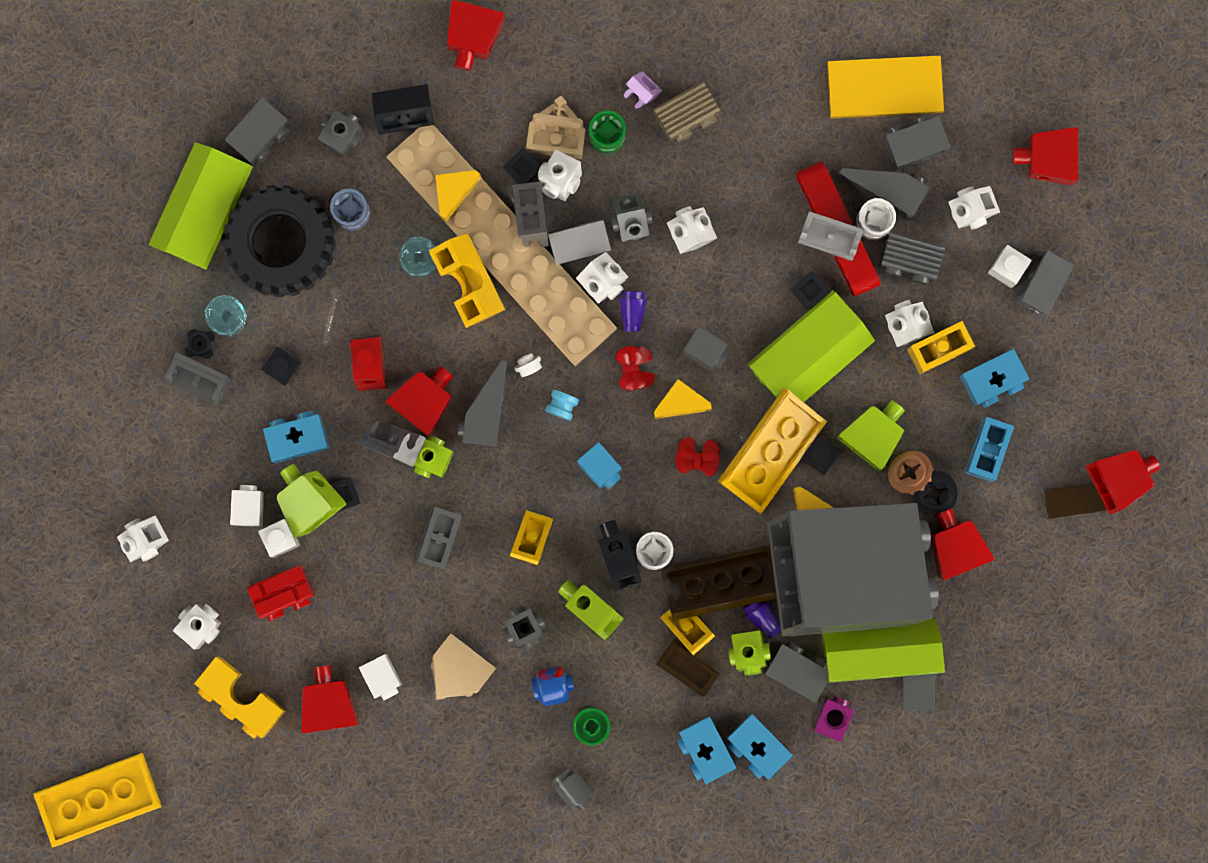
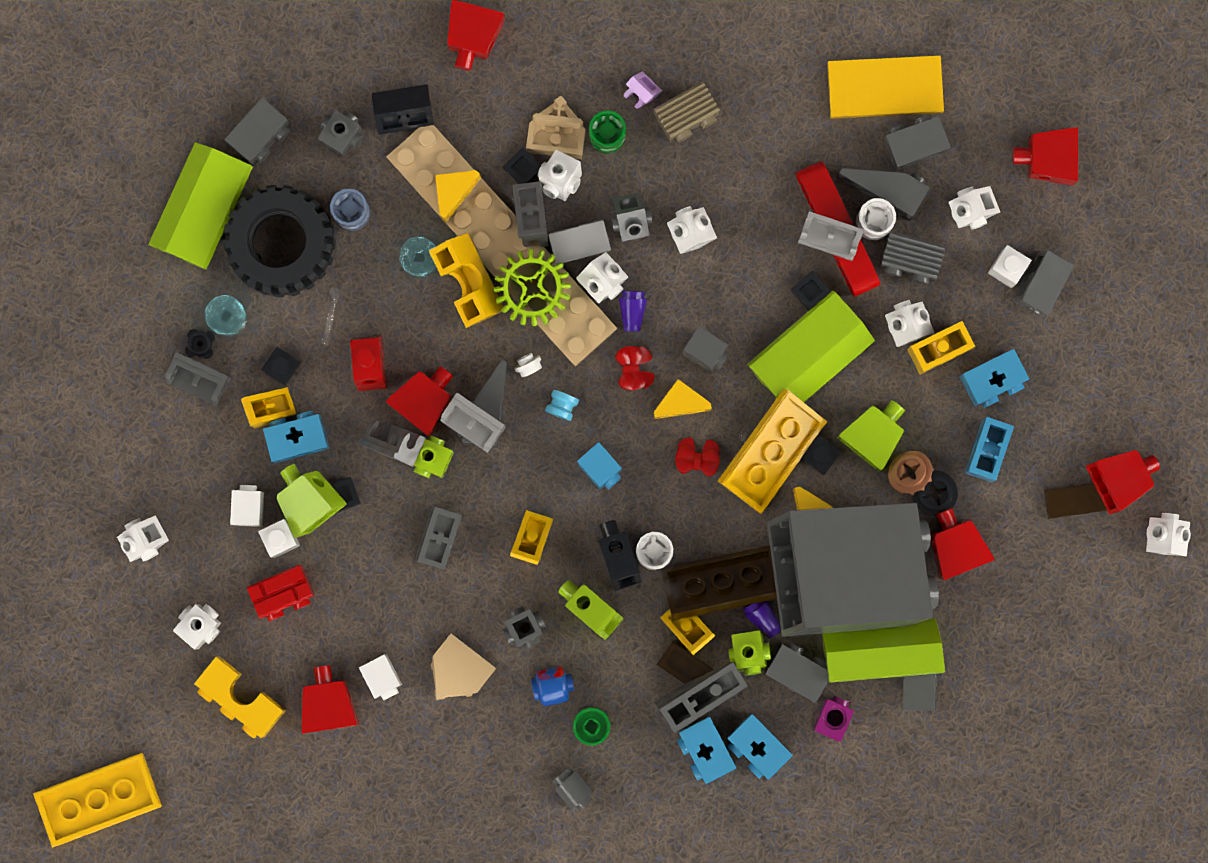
(268, 407): none -> yellow slope
(472, 422): none -> light grey hinge
(512, 274): none -> lime gear
(700, 696): none -> dark grey slope
(1168, 535): none -> white brick

